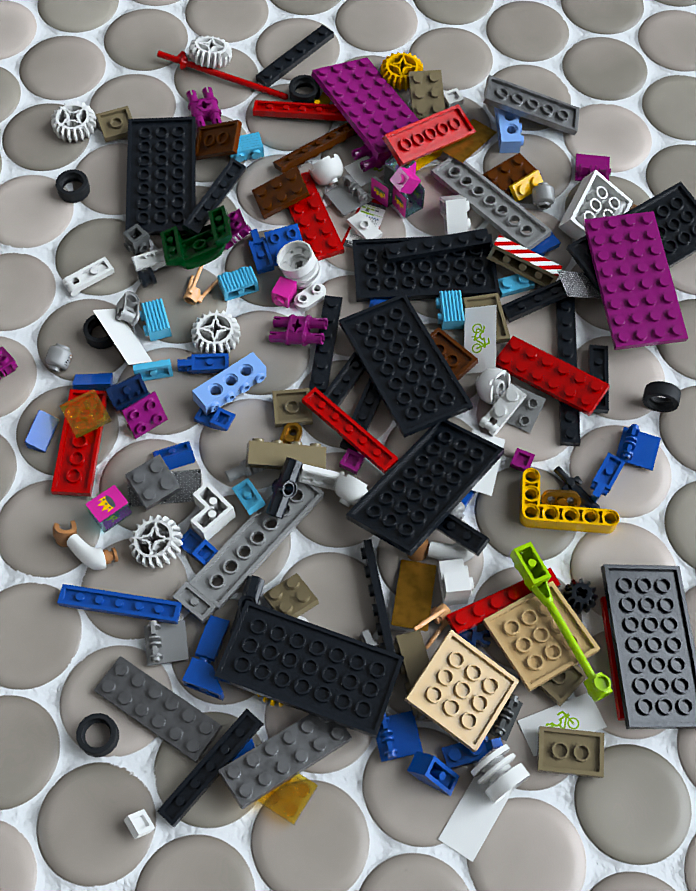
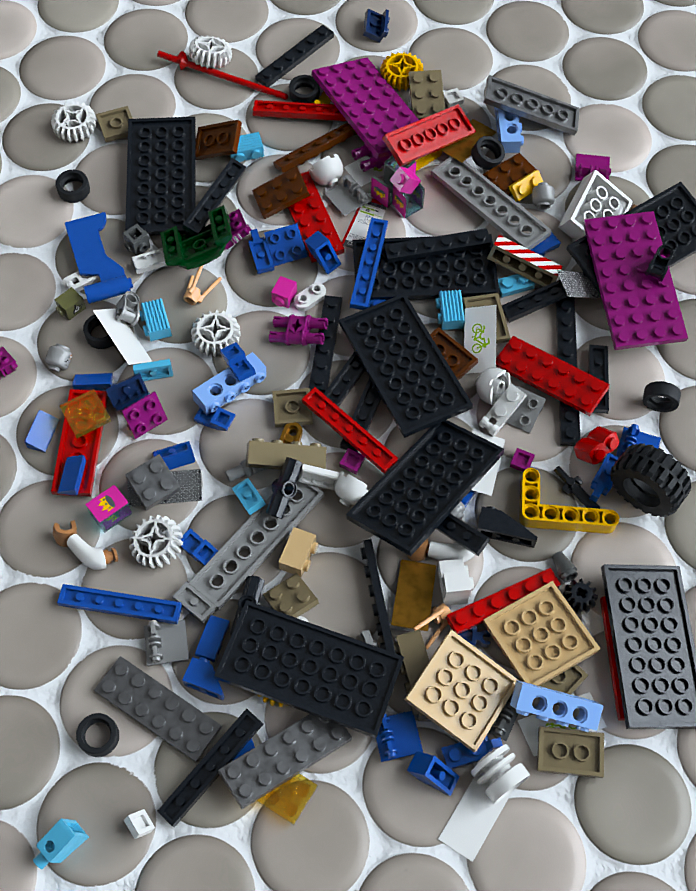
(59, 842): none -> medium azure torso
(70, 304): none -> olive brick
(72, 475): none -> blue slope
(93, 261): none -> blue door
(146, 277): black wheel -> none
(204, 109): magenta pin -> none
(204, 363): blue hinge -> none
(214, 513): white brick -> none
(237, 362): none -> blue slope
(238, 283): medium azure brick -> none
(298, 552): none -> tan brick
(299, 263): white wheel -> none
(323, 252): none -> blue slope
(364, 226): white plate -> none
(369, 264): none -> blue plate
(376, 25): none -> dark blue bracket
(454, 210): white brick -> none
(492, 144): none -> black tyre
(501, 527): none -> black slope
(535, 578): lime bar -> none
(561, 497): pearl gold plate -> none
(564, 567): none -> dark grey cone
(588, 715): none -> light blue brick
(596, 445): none -> red brick
(650, 480): none -> black tyre
(659, 265): none -> black piece

